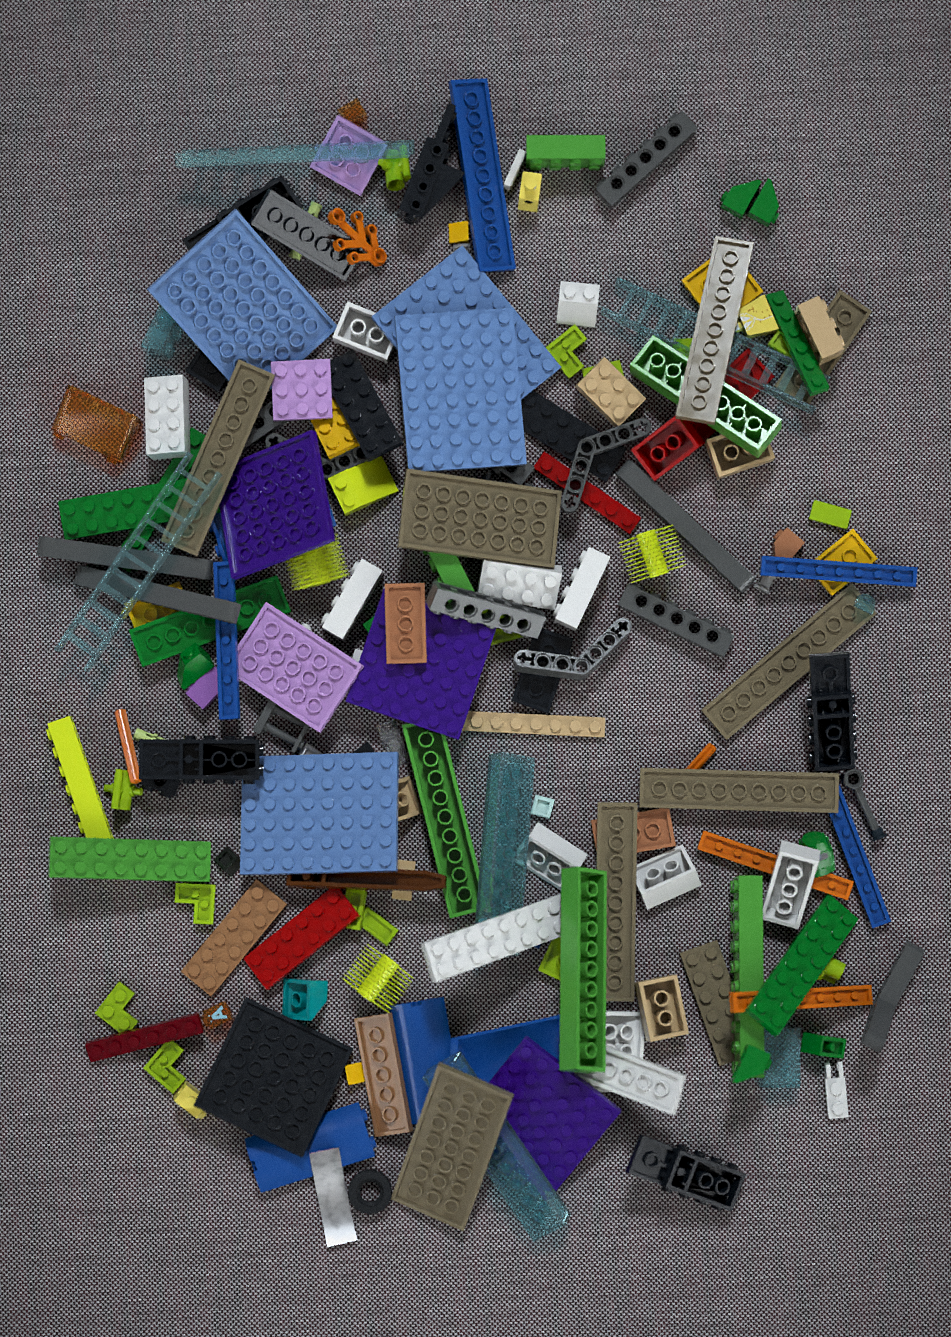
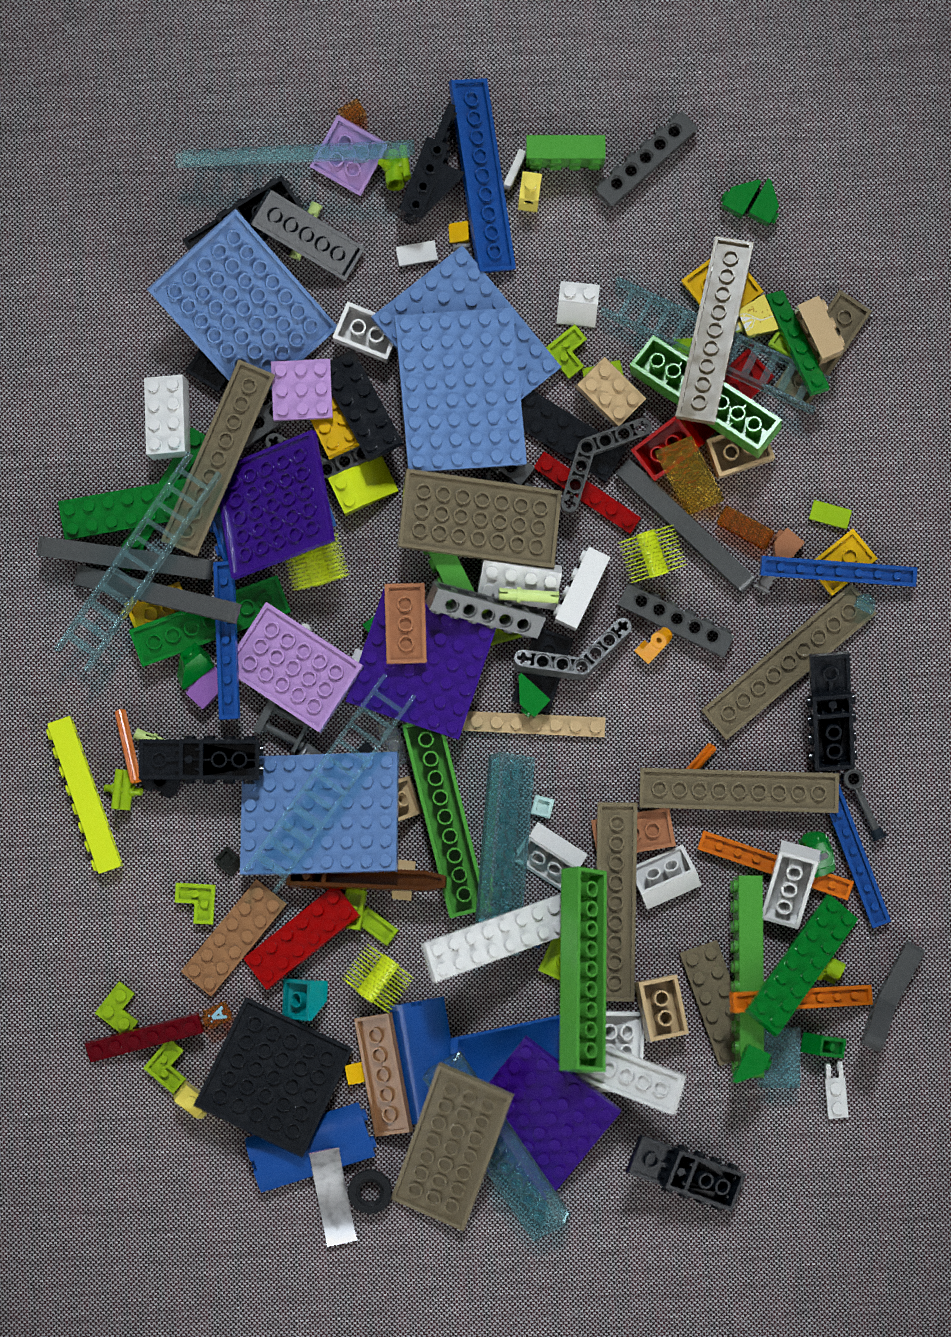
(96, 424): clear orange windscreen -> none
(129, 859): bright green brick -> none
(161, 336): clear light blue brick -> none
(308, 816): none -> clear light blue ladder
(352, 599): white brick -> none
(359, 239): orange plant -> none
(416, 253): none -> white tile
(528, 595): none -> yellowish green pin
(530, 697): none -> green slope
(659, 640): none -> light orange leg
(689, 475): none -> clear yellow plate
(745, 527): none -> clear orange beam

